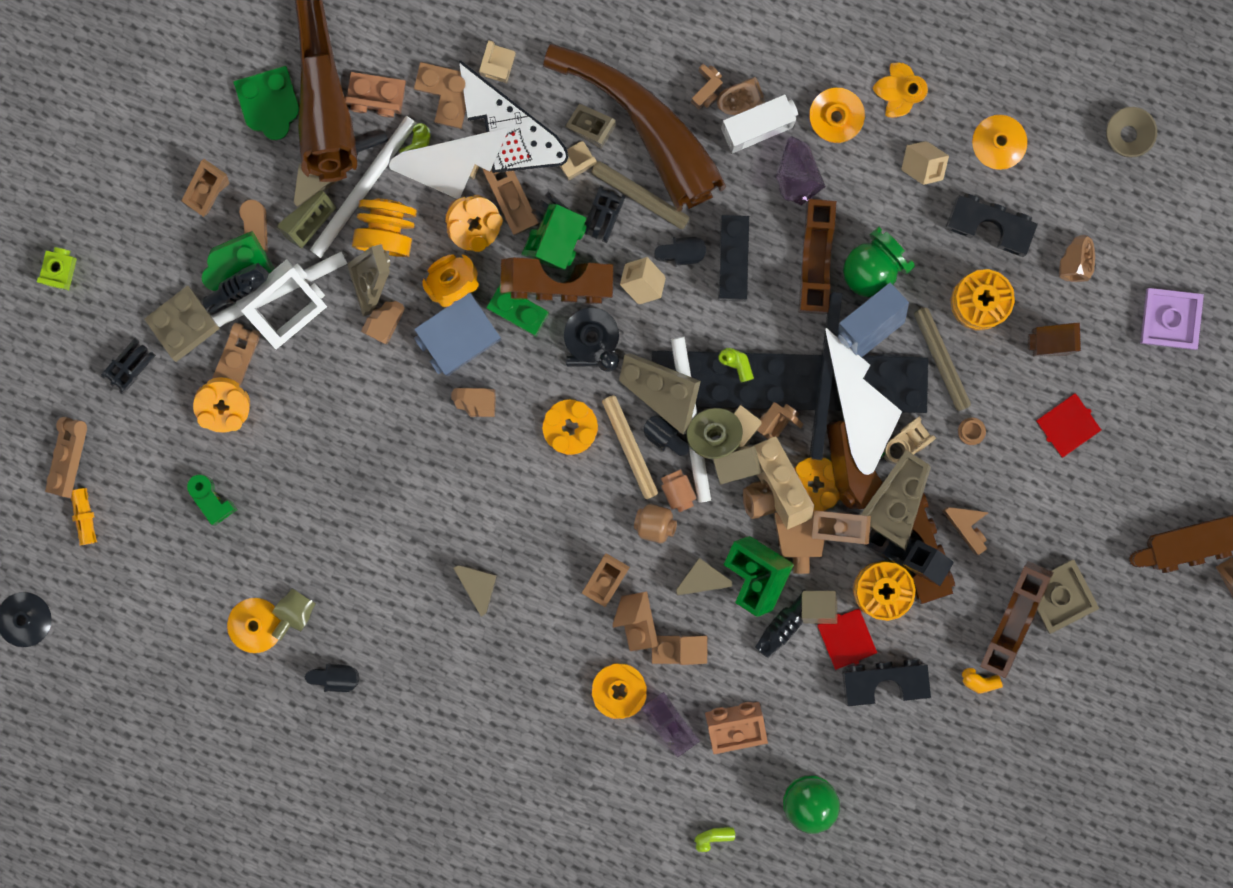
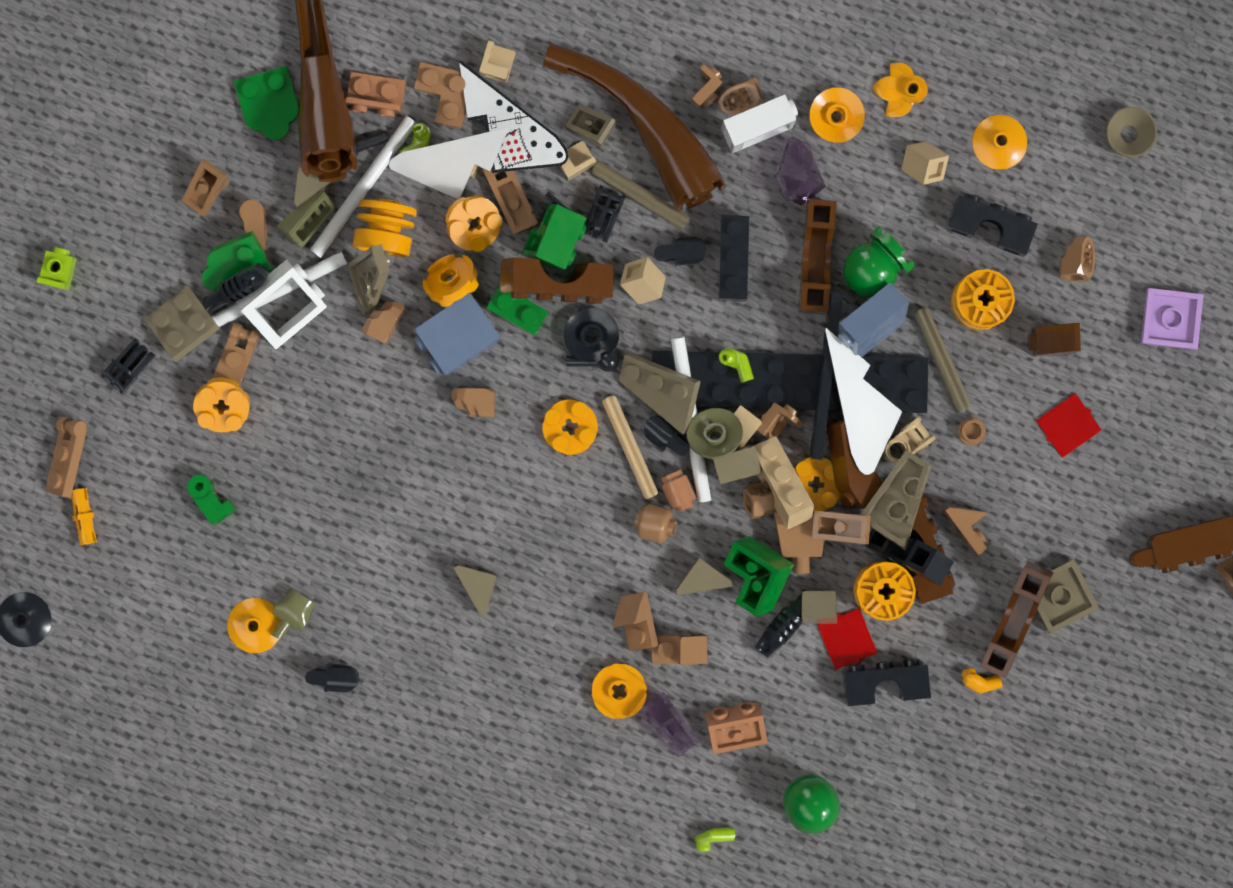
(605, 580): medium nougat slope -> none

